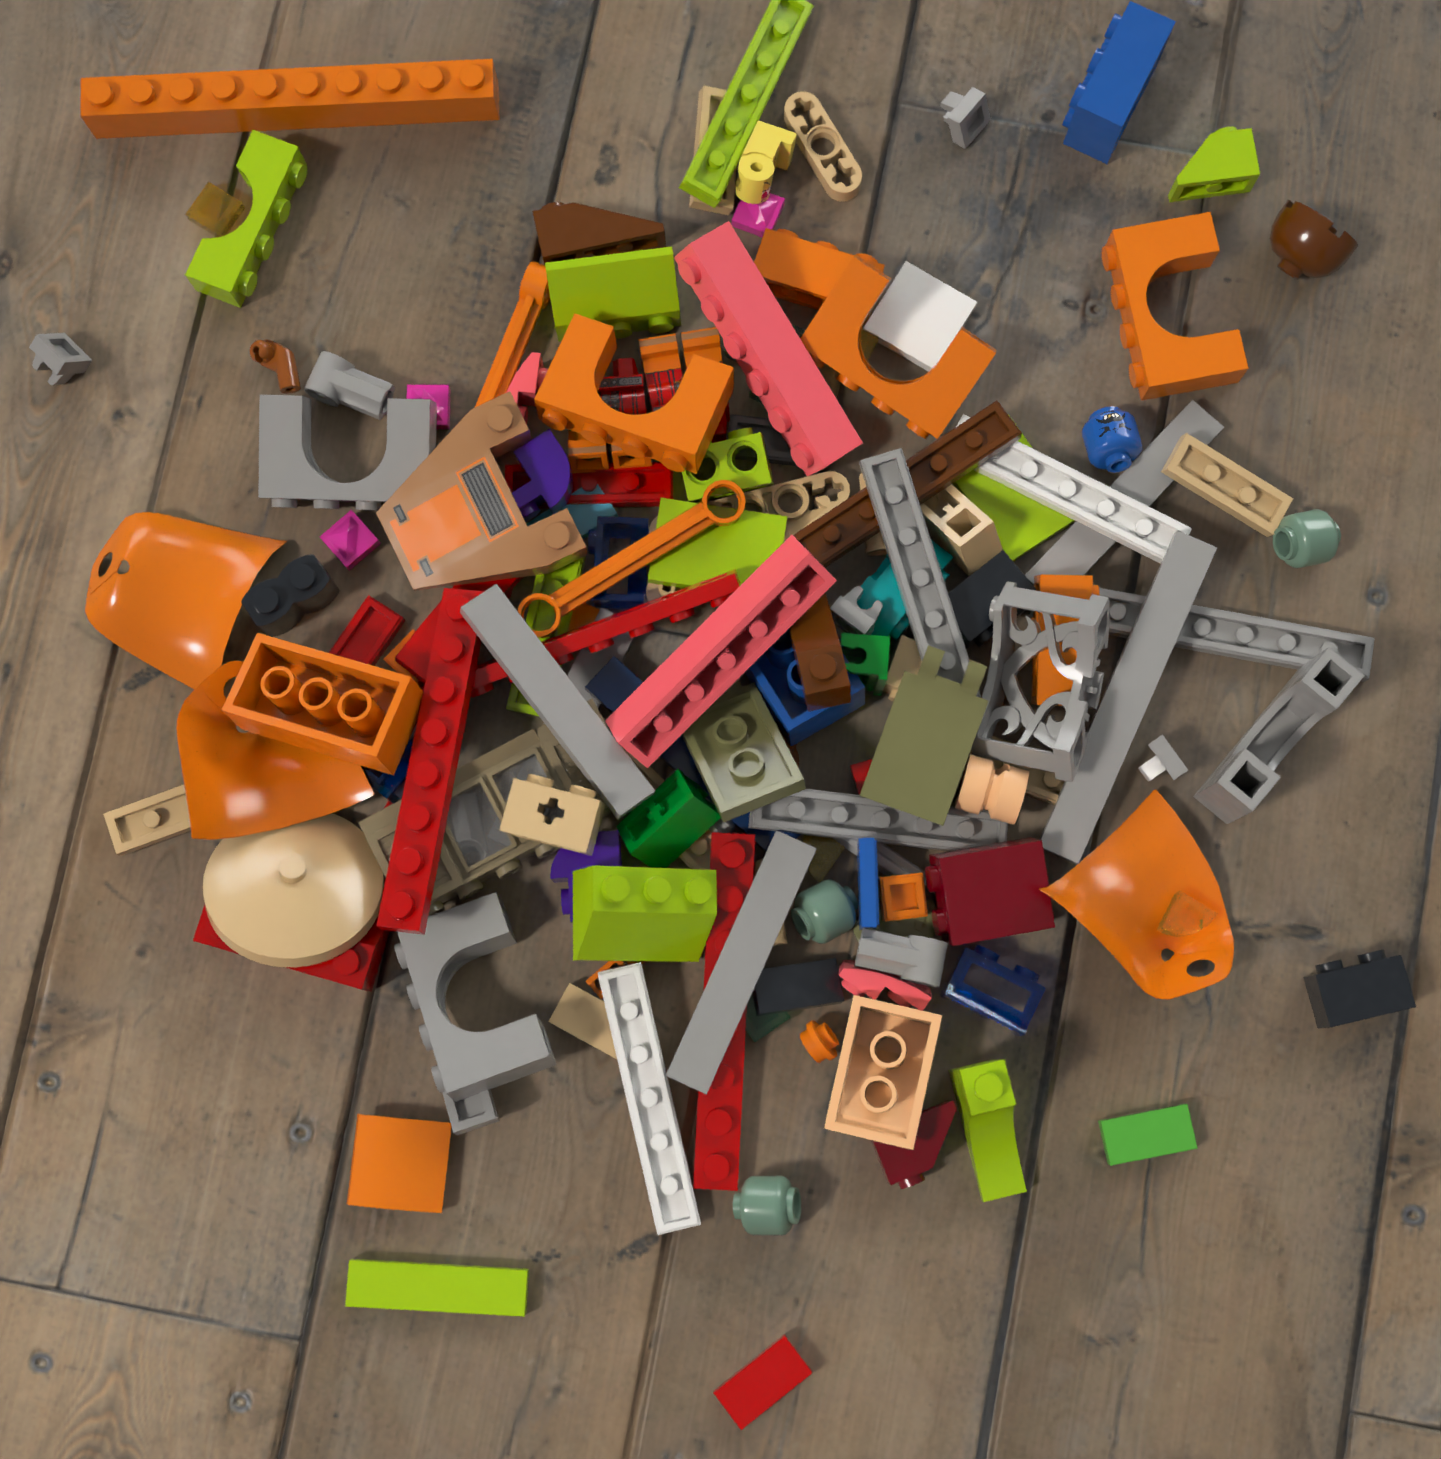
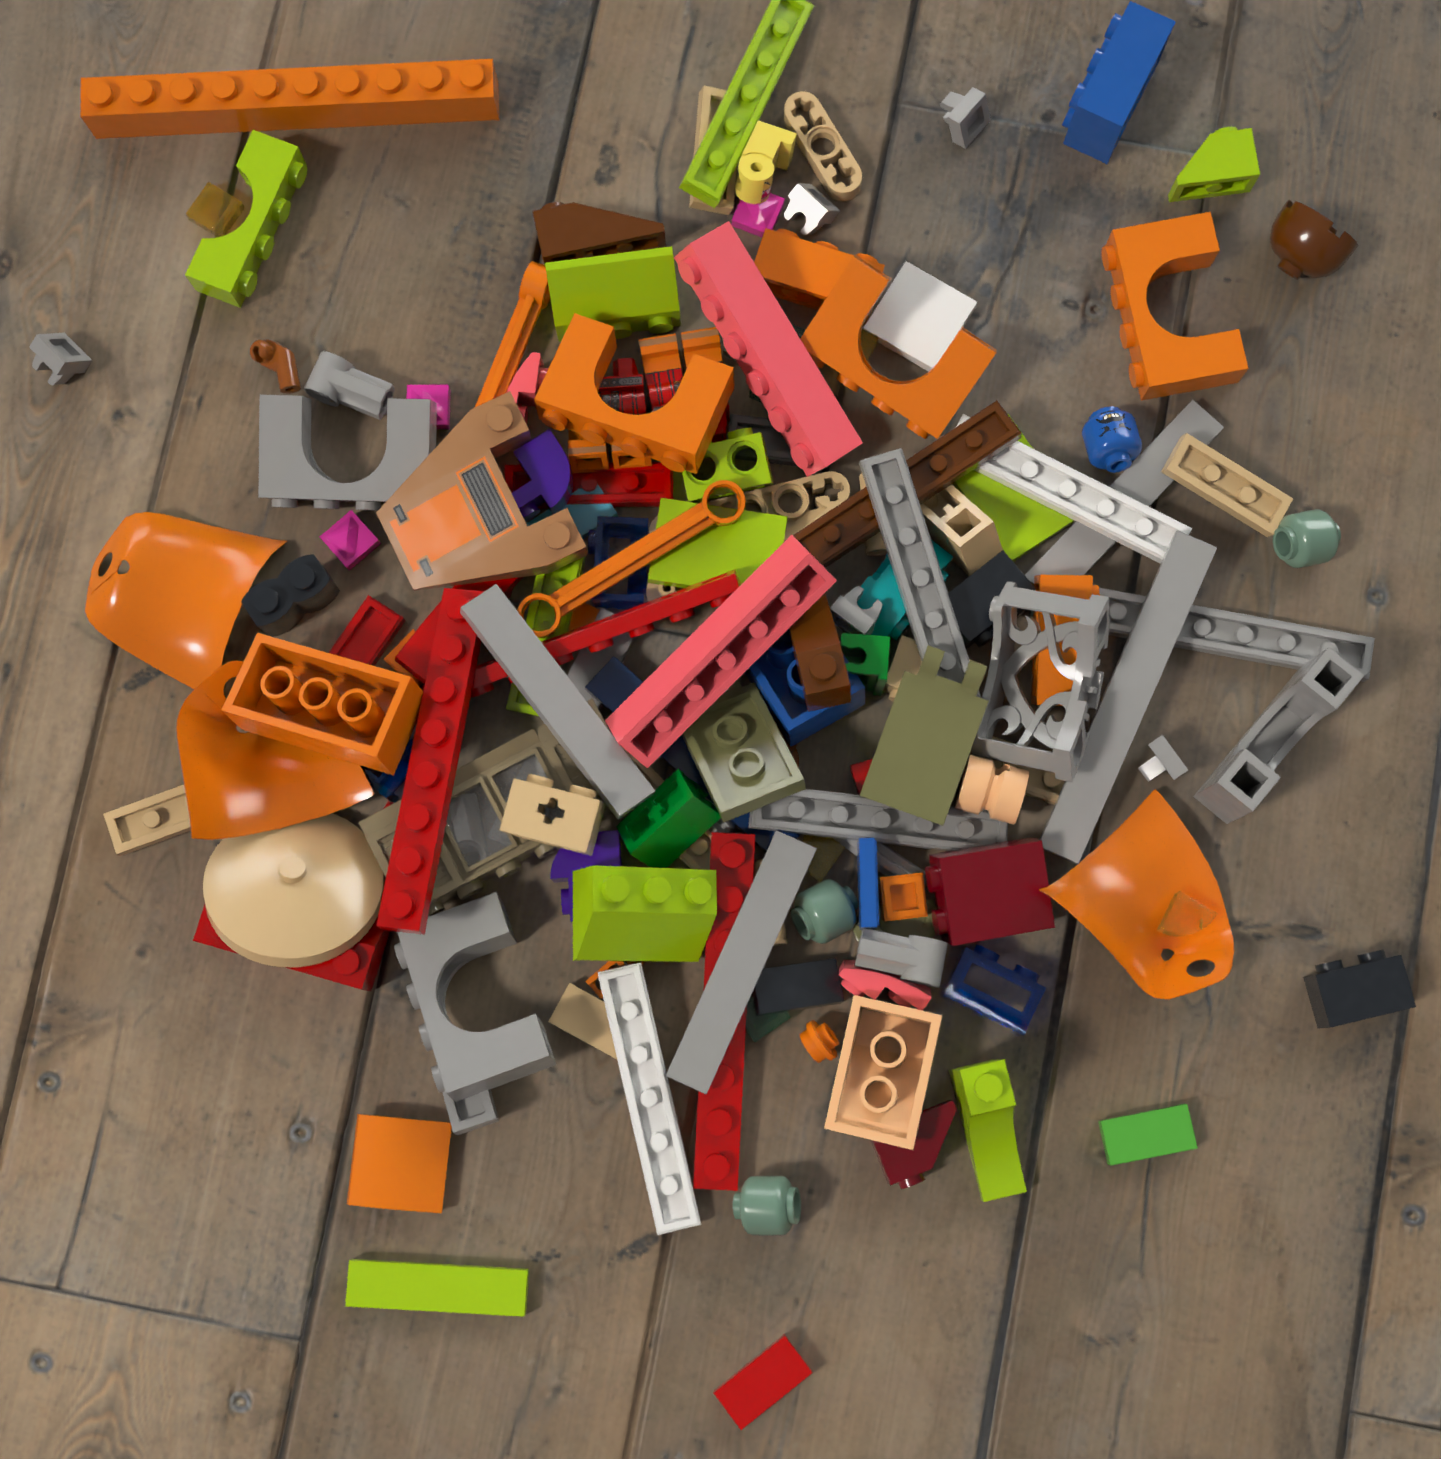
(813, 204): none -> tile

